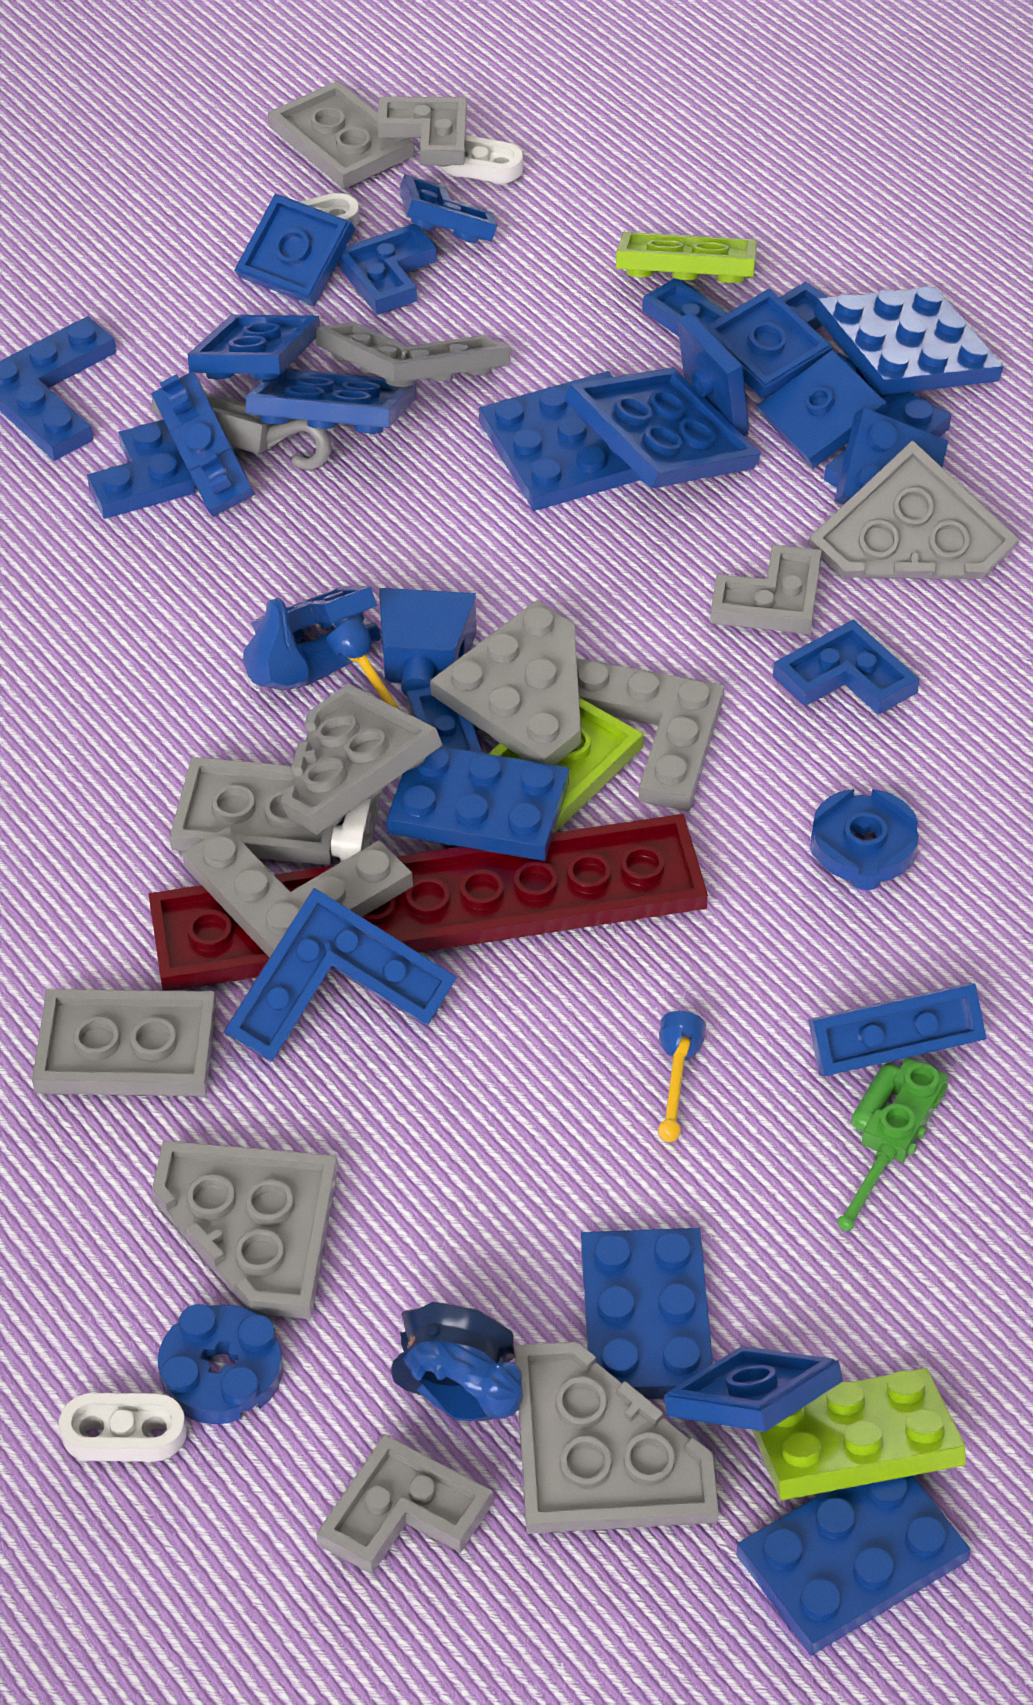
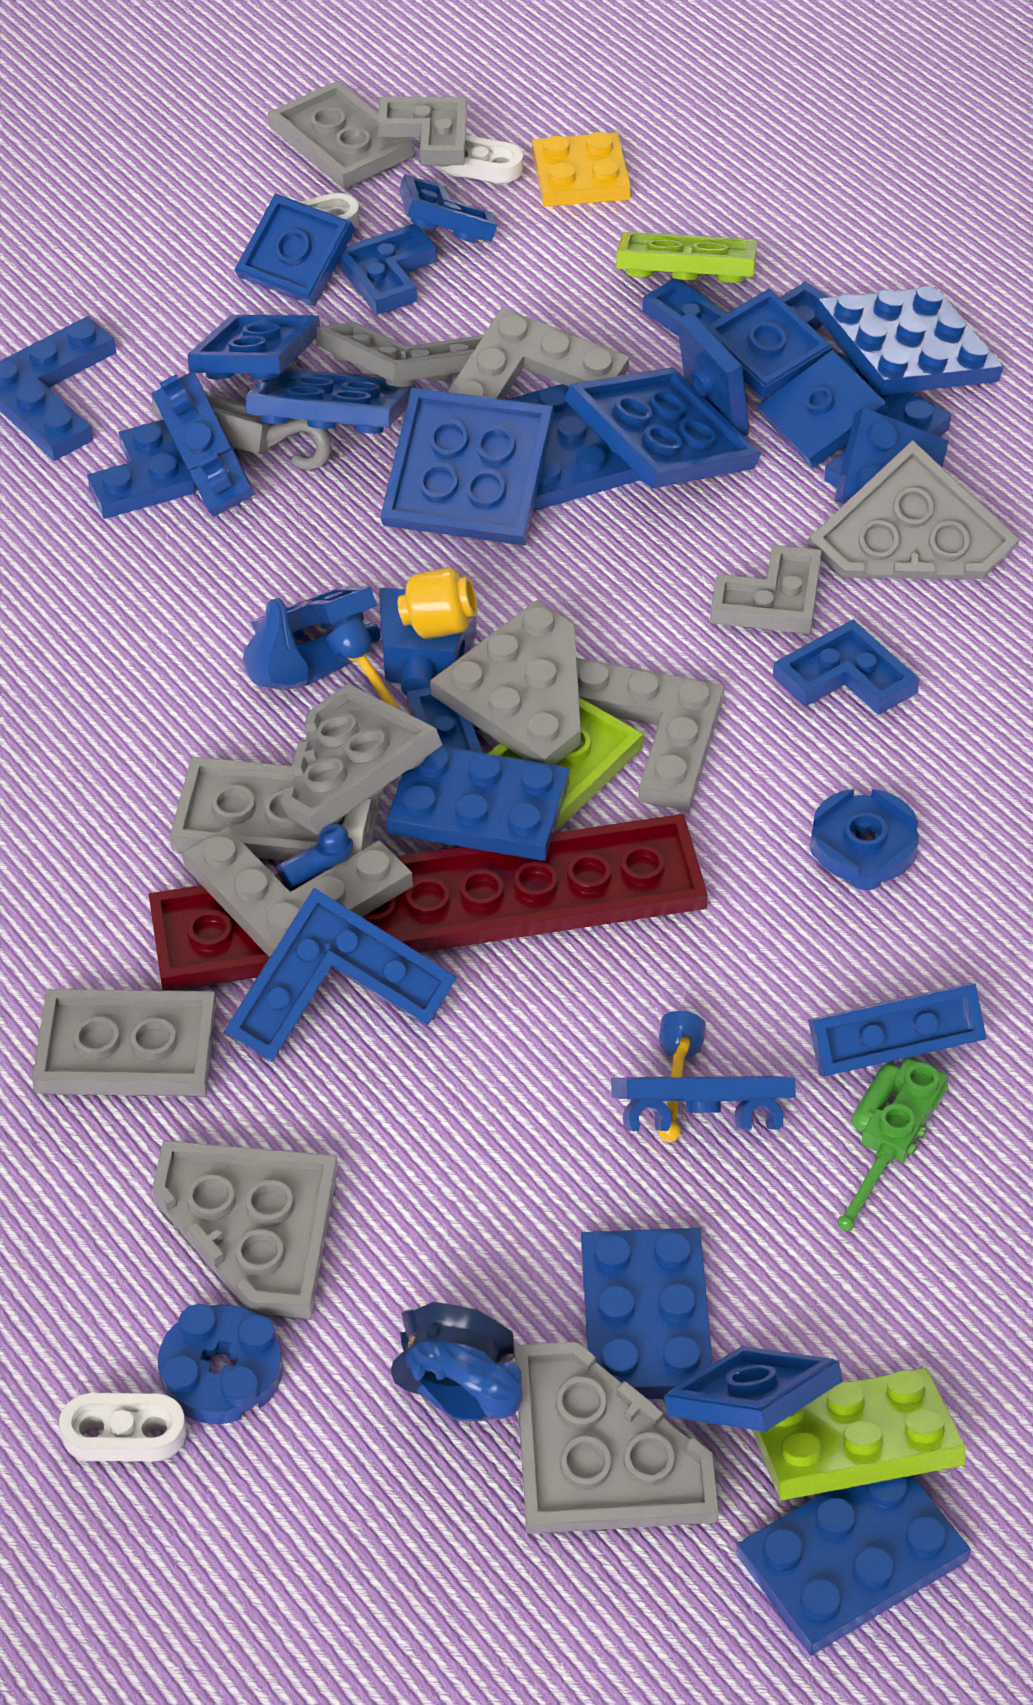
(331, 850): none -> blue arm
(401, 1489): light grey plate -> none
(438, 603): none -> yellow head
(468, 466): none -> blue plate
(524, 343): none -> light grey plate
(580, 169): none -> yellow plate
(703, 1096): none -> blue plate

